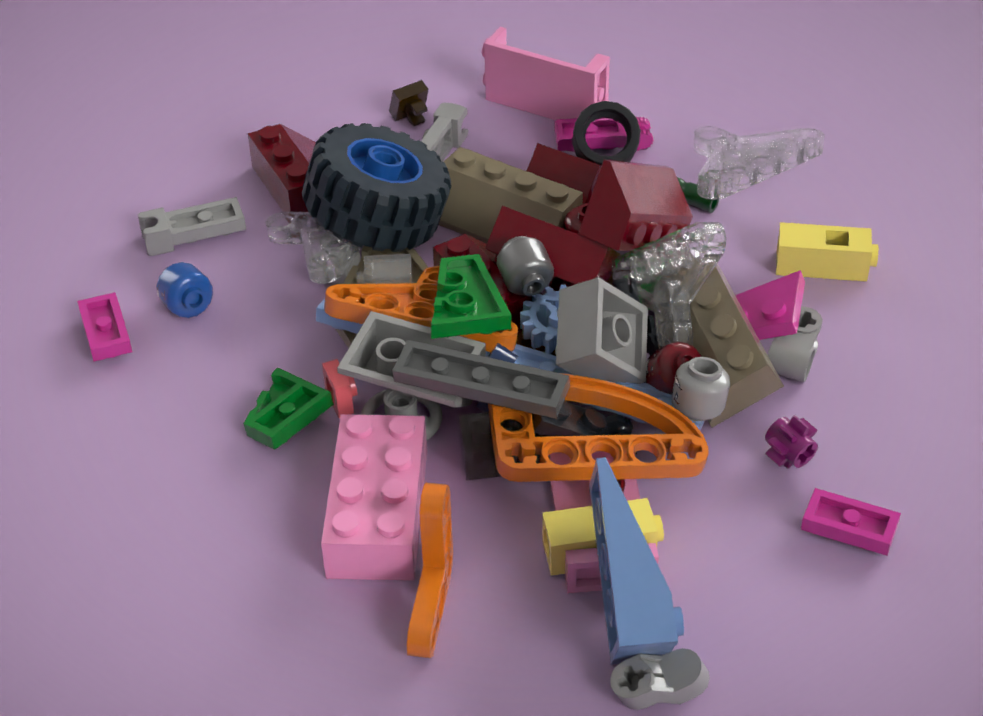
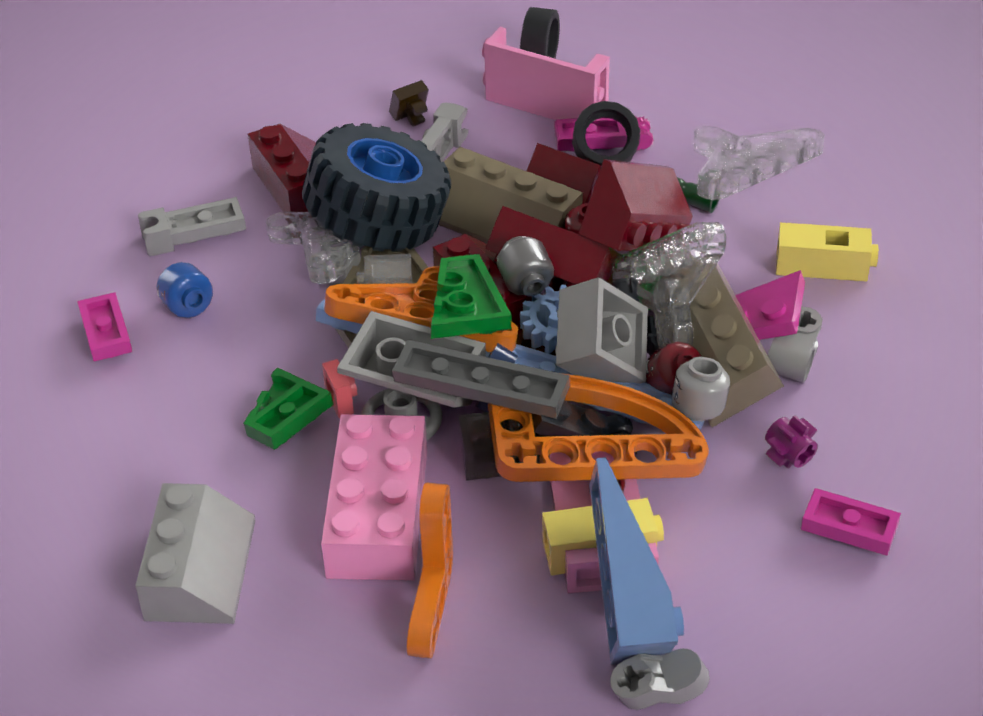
(194, 556): none -> light grey slope
(541, 31): none -> black tyre

